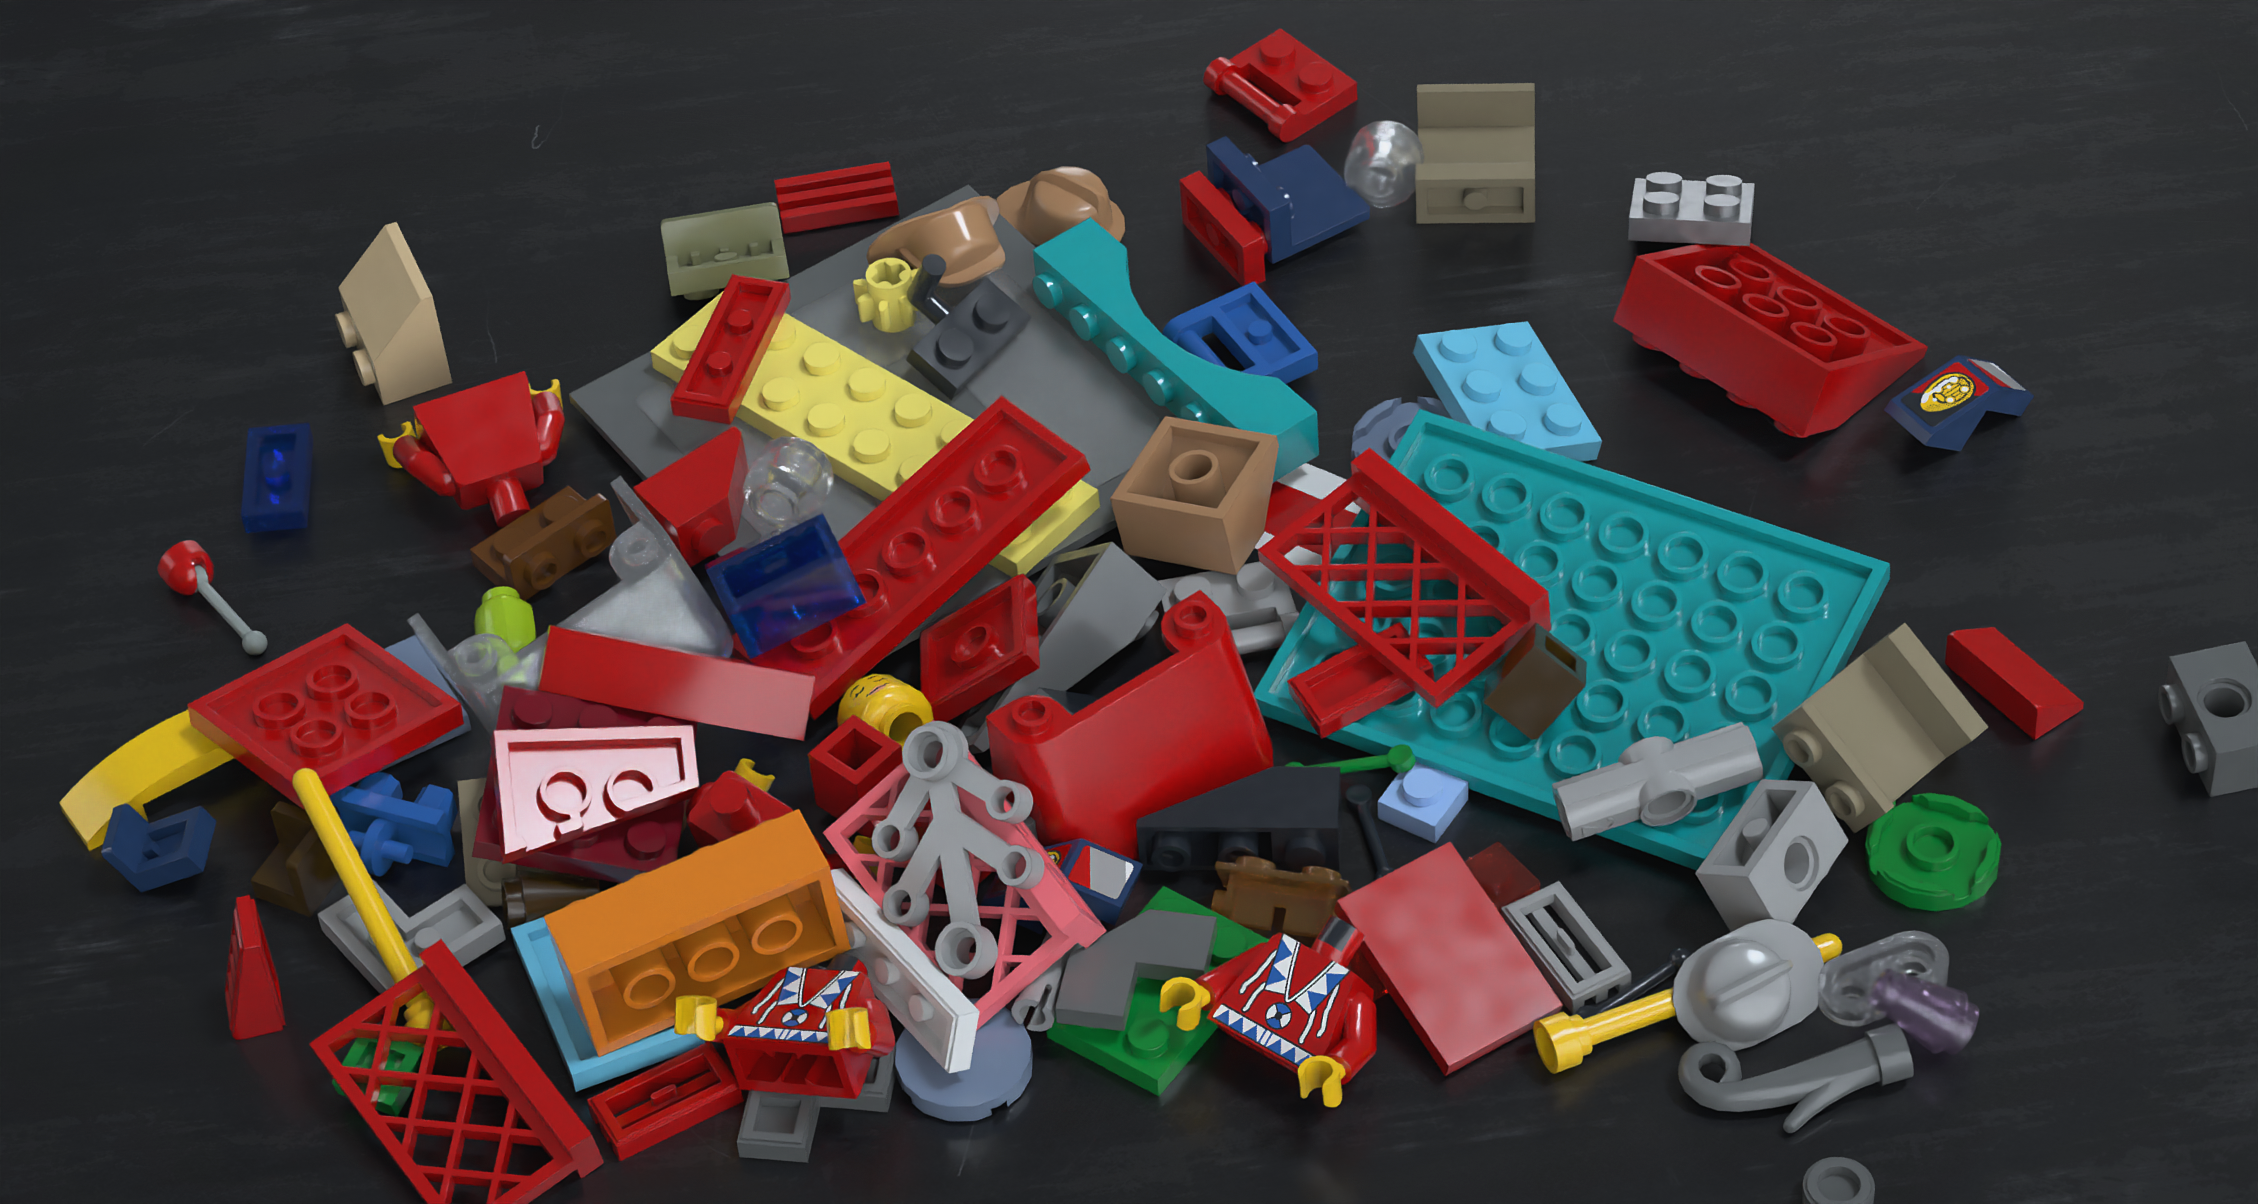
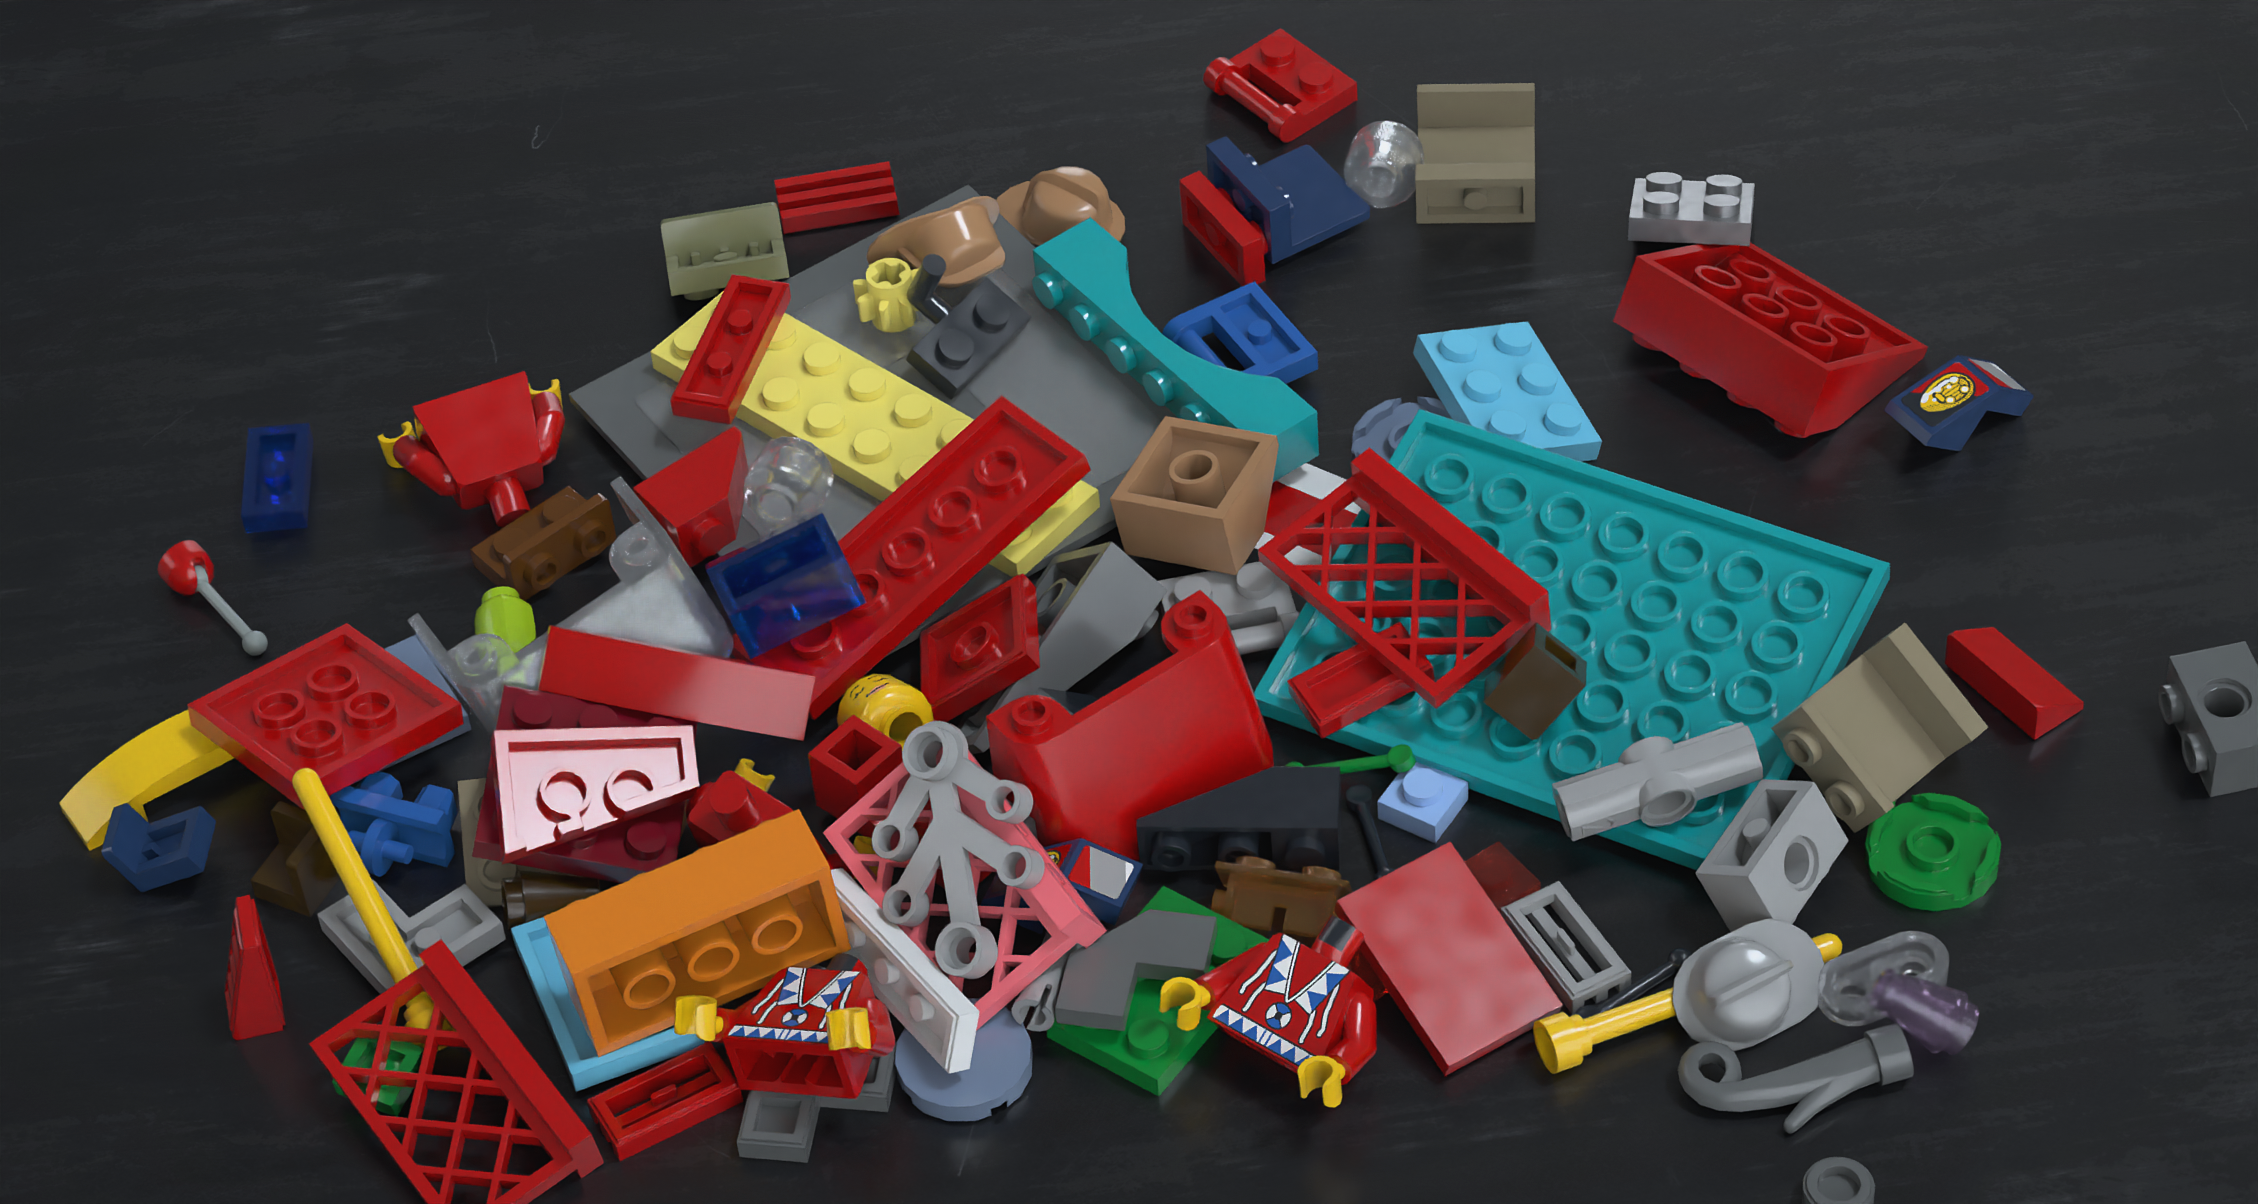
(392, 321): tan slope -> none

